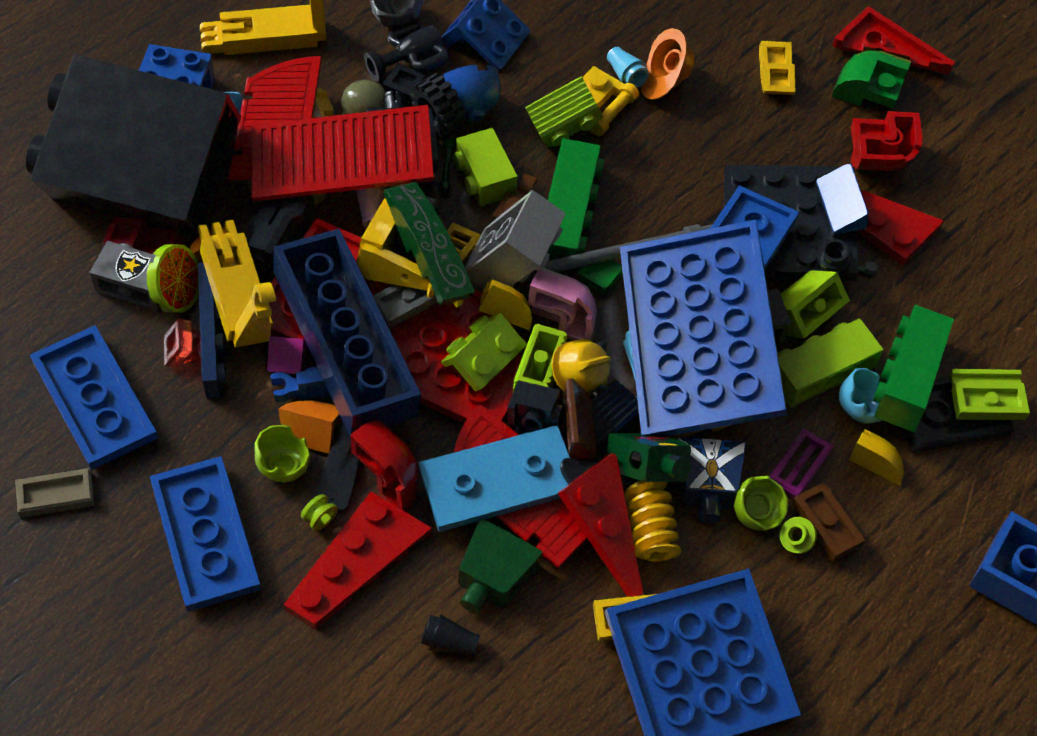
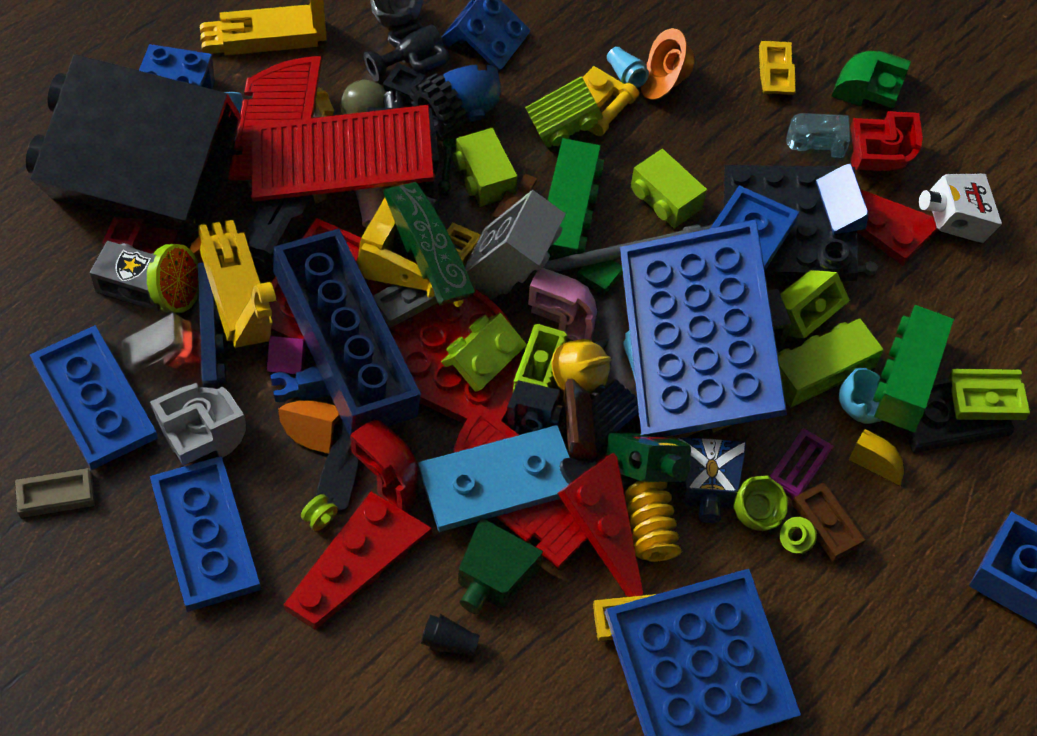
(152, 343): none -> clear smoke tile
(199, 421): none -> light grey brick
(281, 454): lime hair -> none
(506, 300): yellow brick -> none
(668, 188): none -> lime brick
(819, 133): none -> clear light blue leg
(877, 33): red wing -> none
(963, 206): none -> white torso

